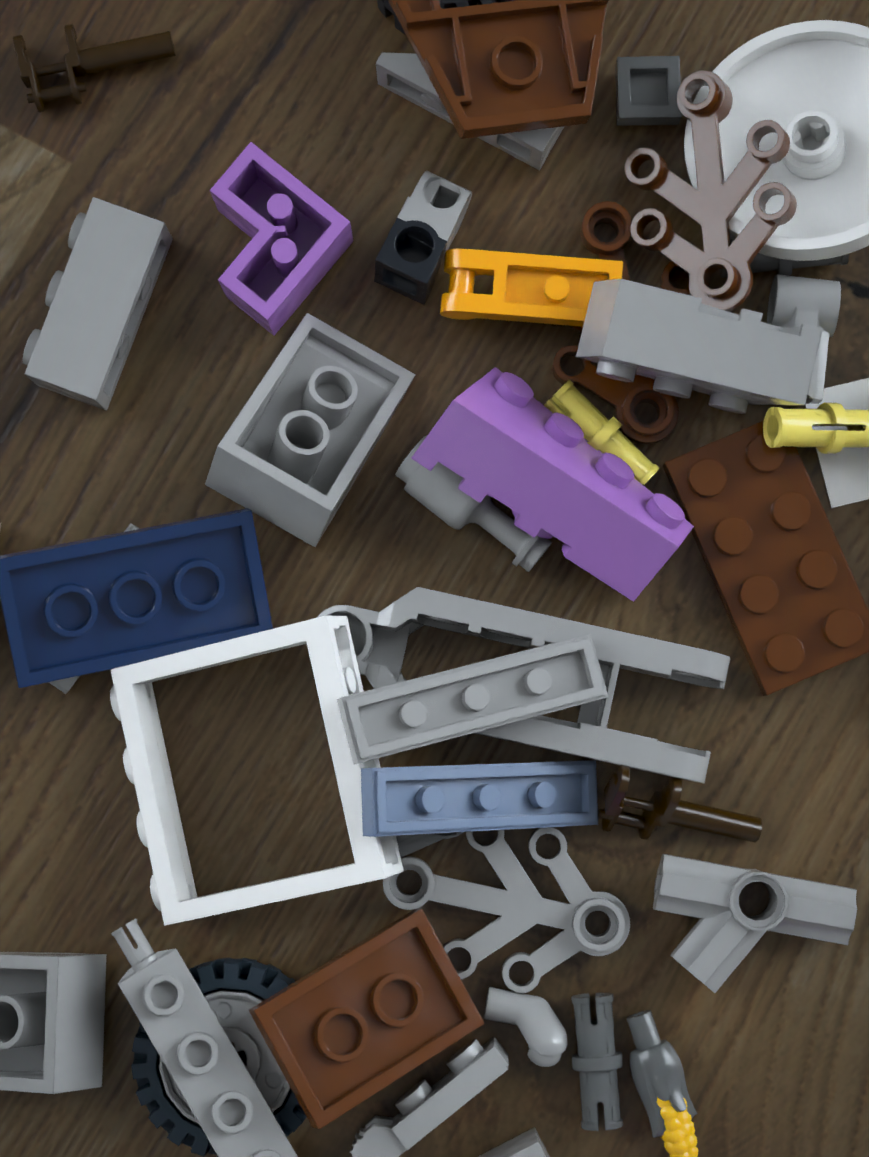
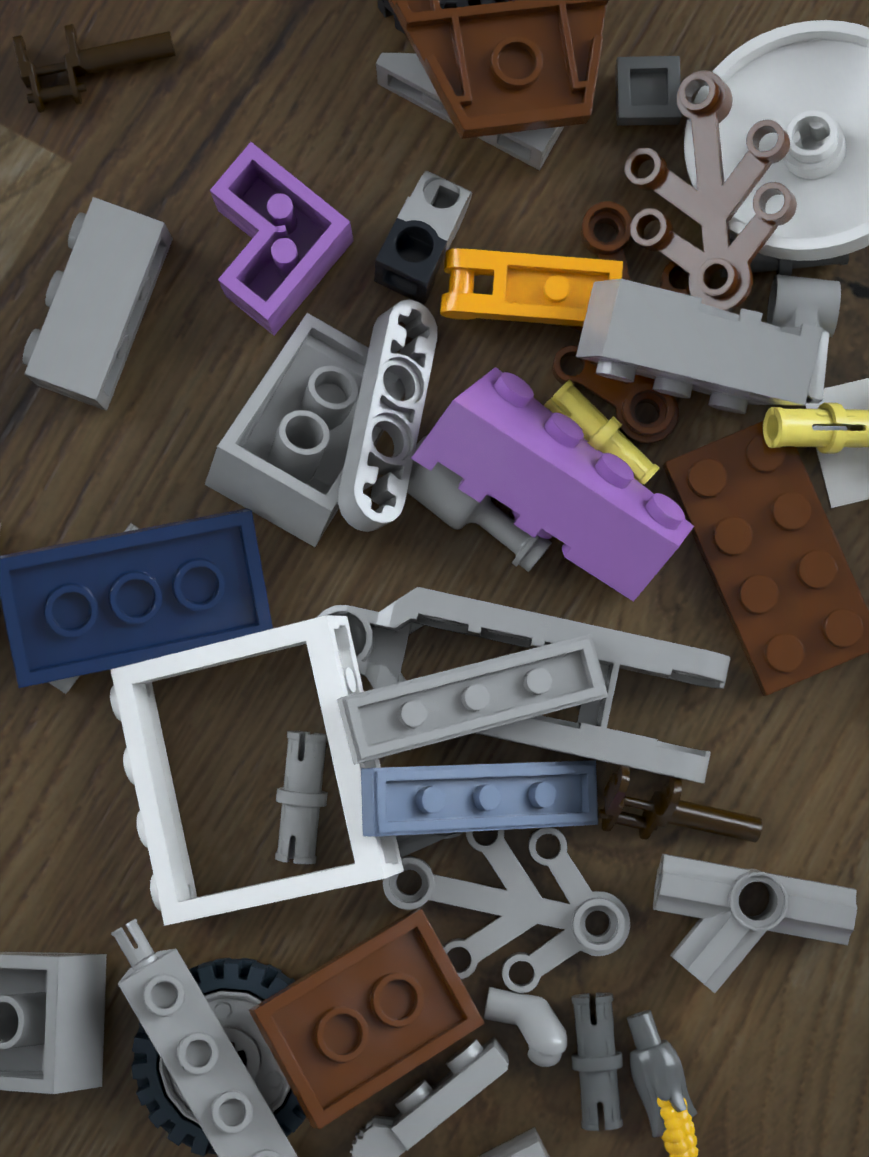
(301, 797): none -> light grey pin
(396, 417): none -> light grey beam

